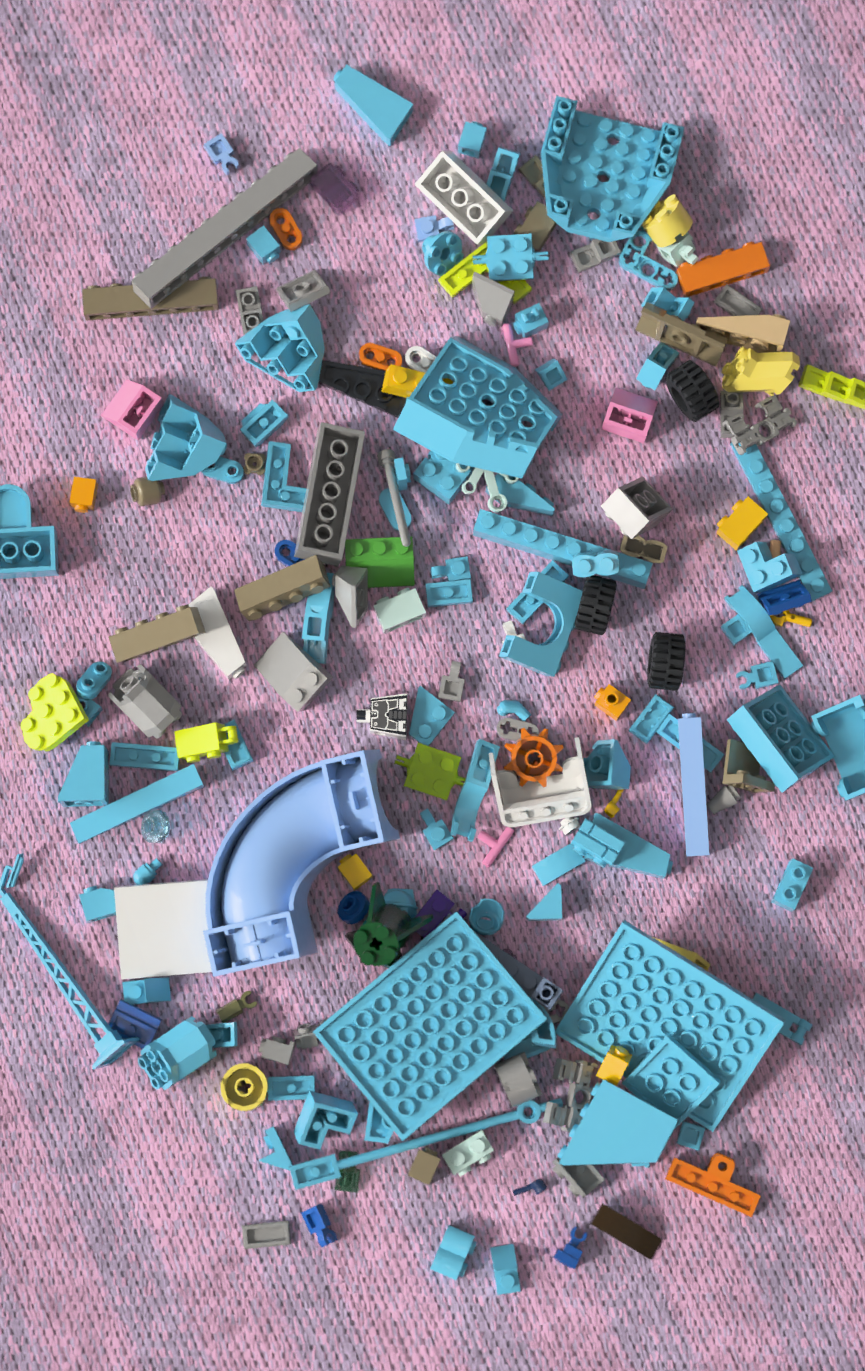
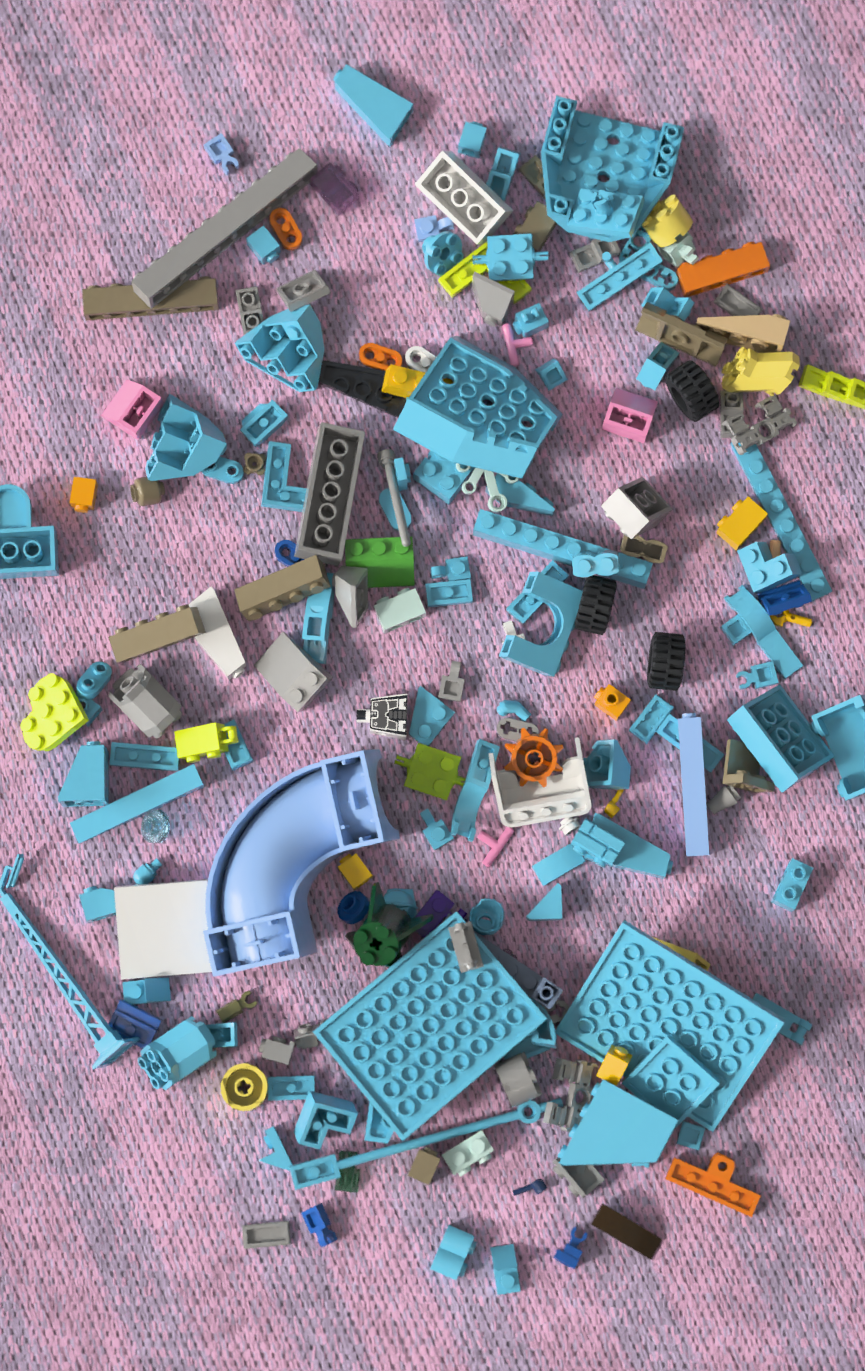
(465, 946): none -> light grey hinge
(606, 213): none -> medium azure plate
(619, 275): none -> medium azure plate

